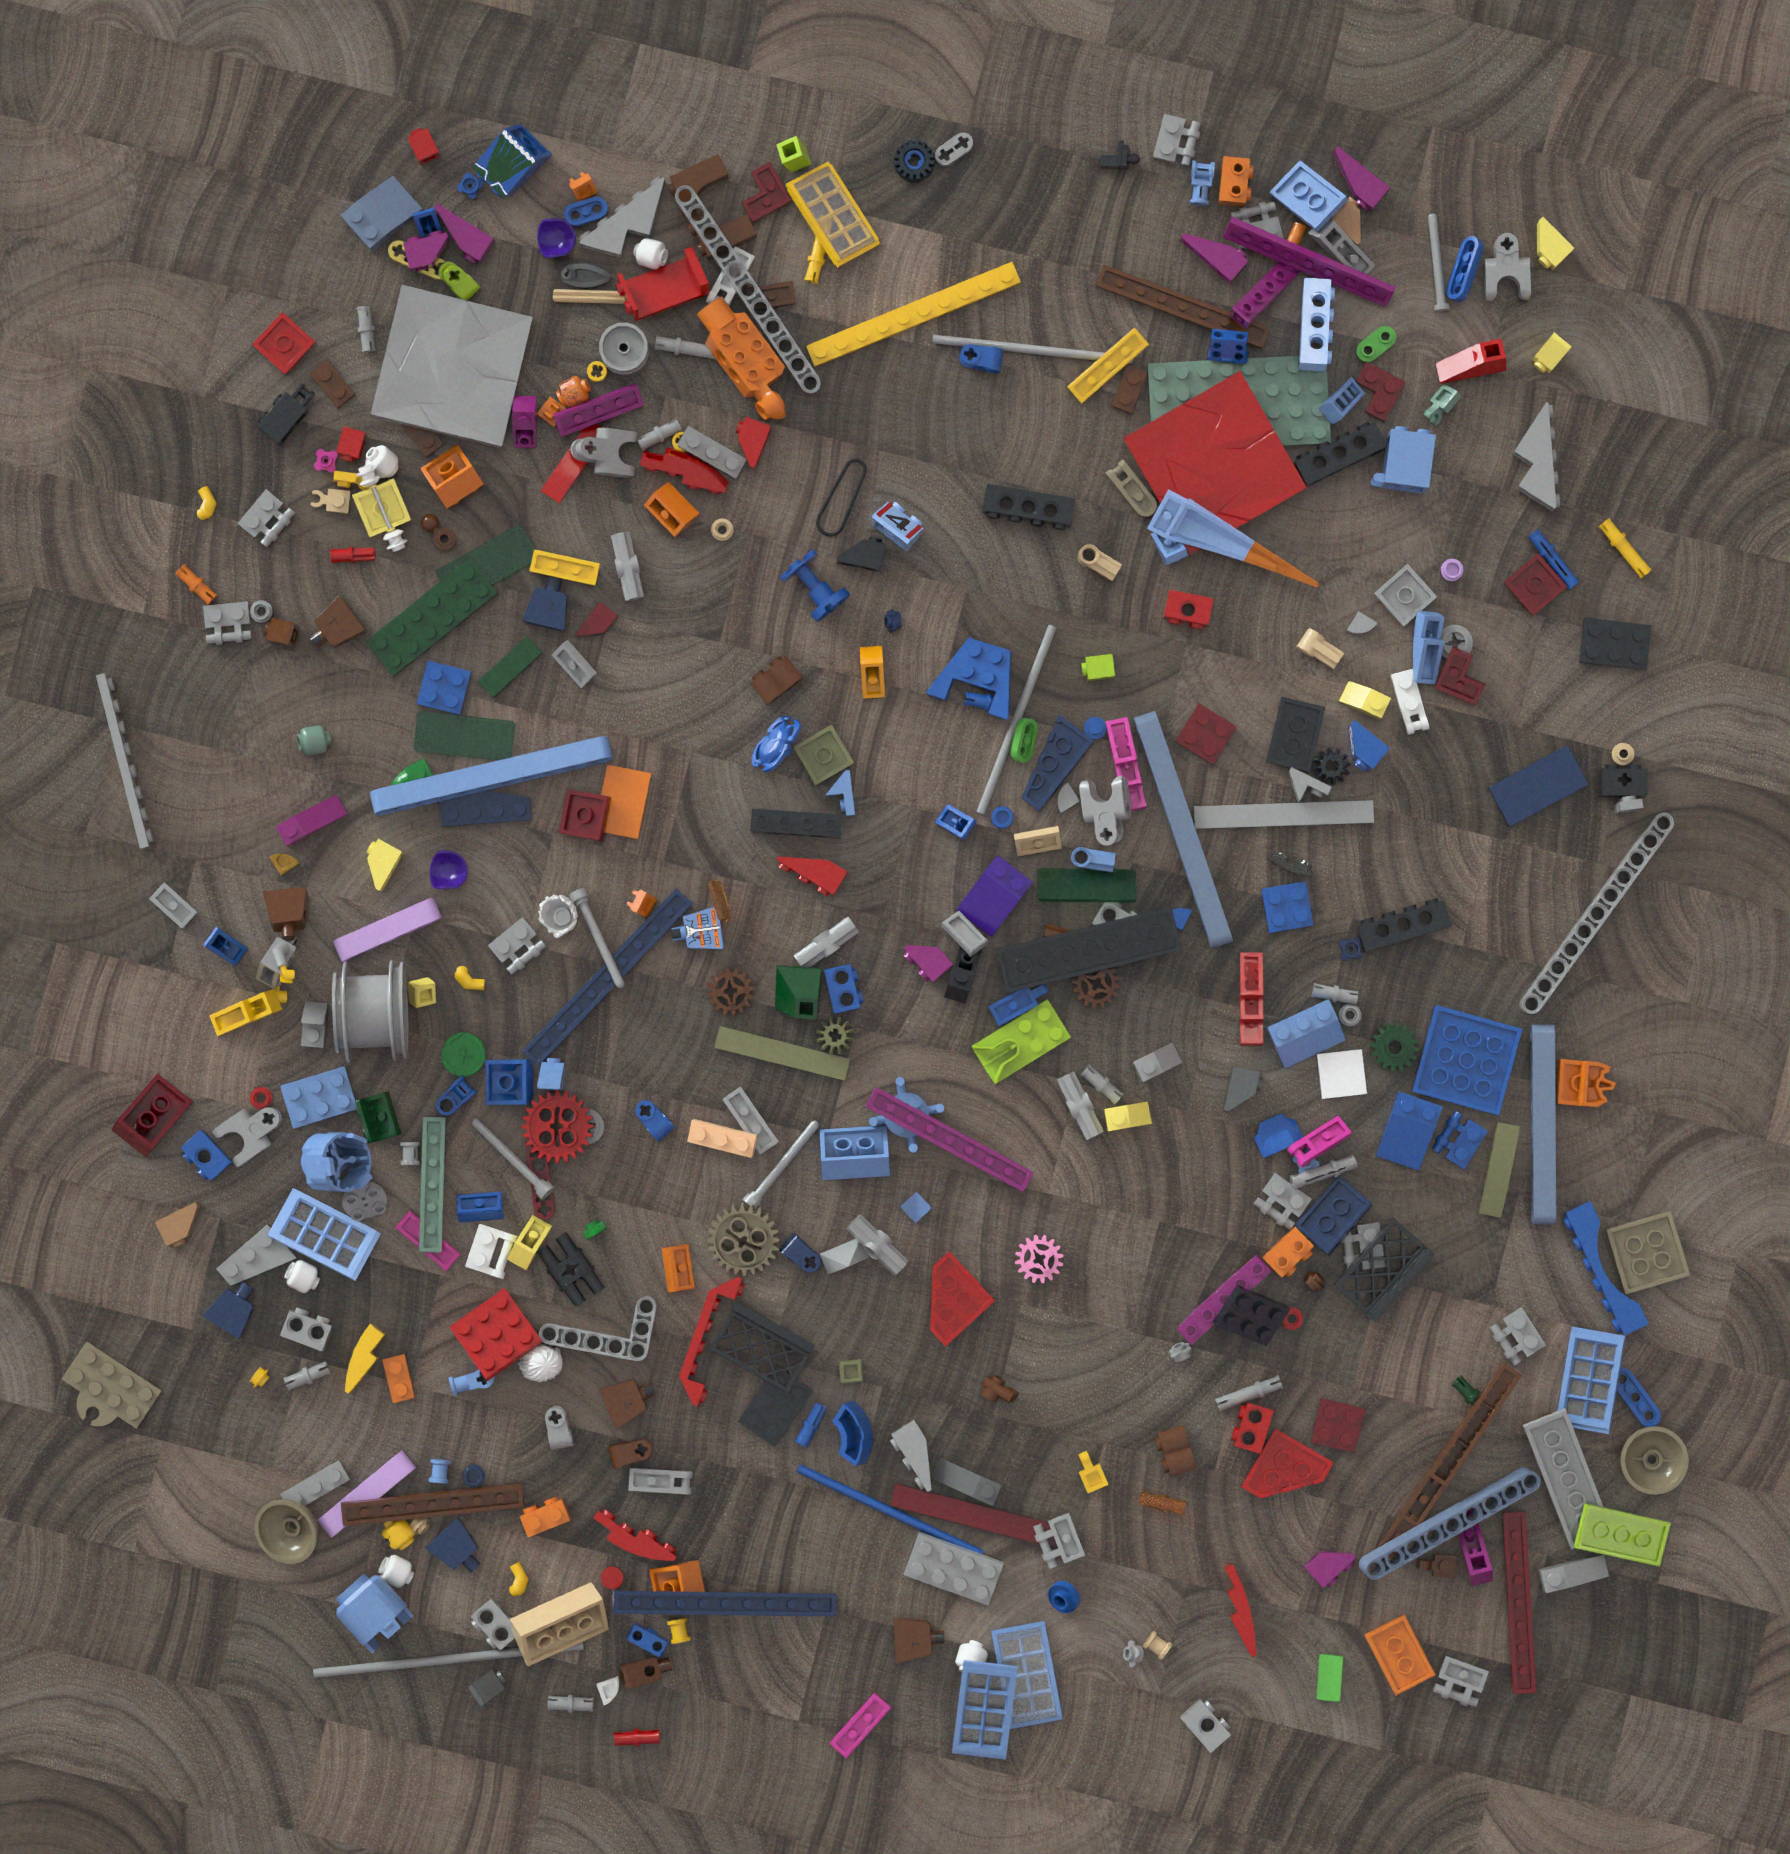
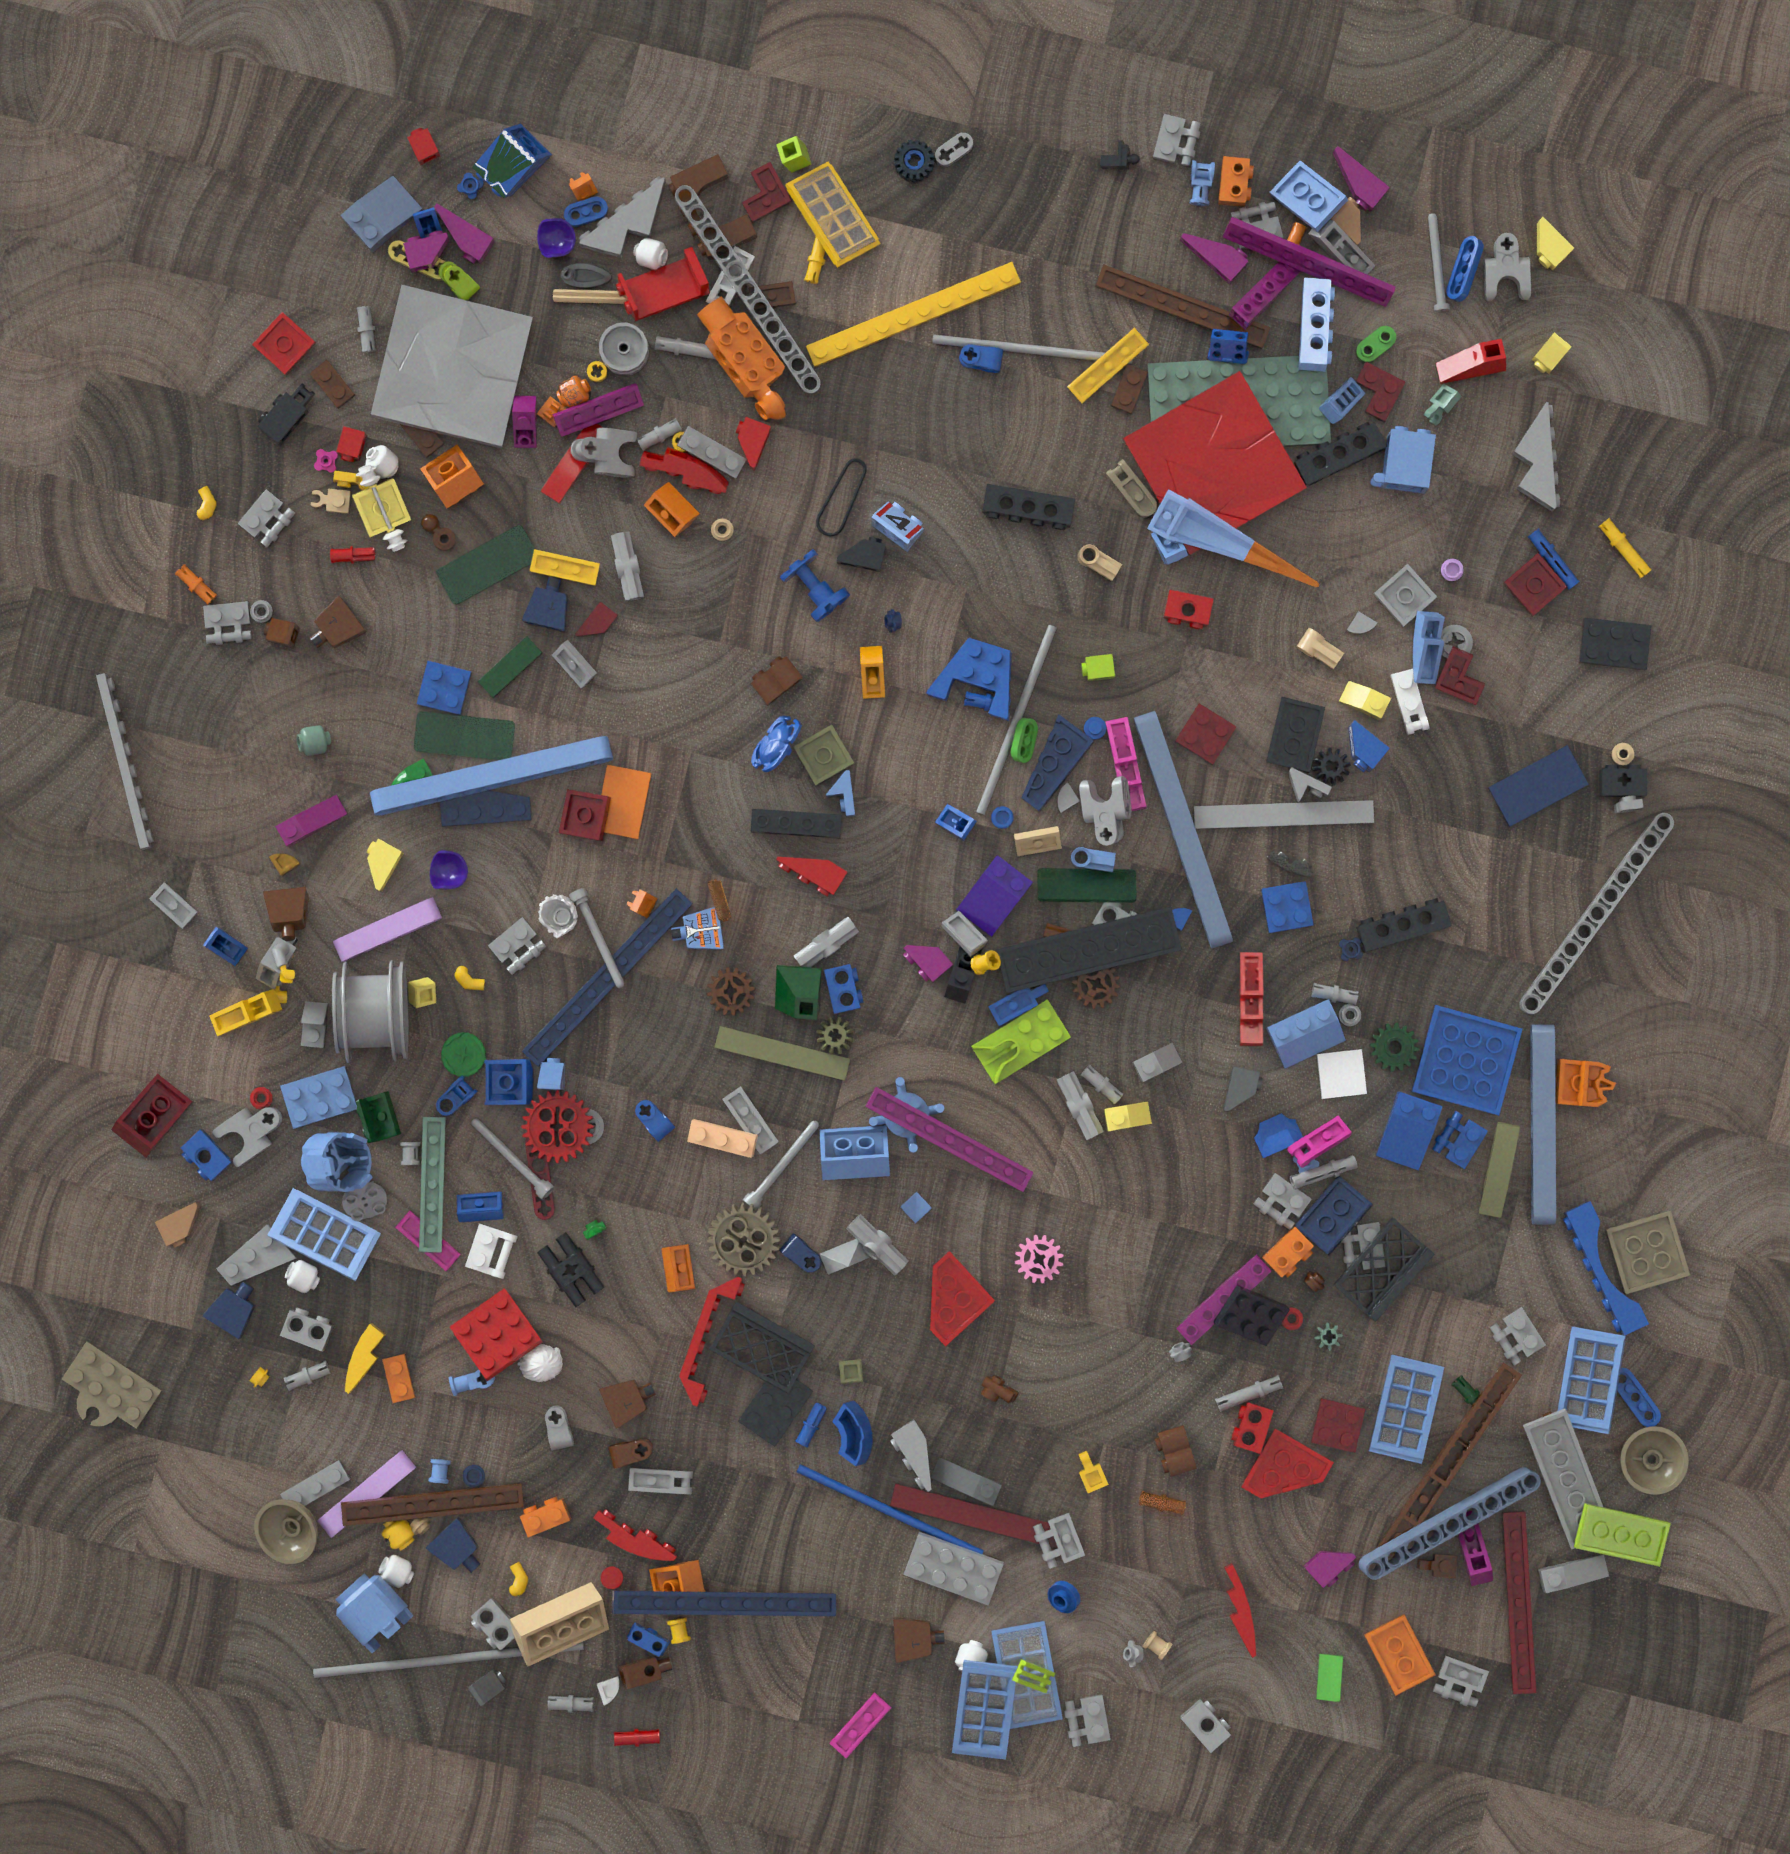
(431, 617): dark green plate -> none
(529, 1242): light yellow slope -> none
(606, 1339): light grey beam -> none
(989, 961): none -> yellow bush
(1044, 1680): none -> lime tile
(1094, 1718): none -> light grey plate
(1332, 1340): none -> sand green gear
(1406, 1409): none -> medium blue piece

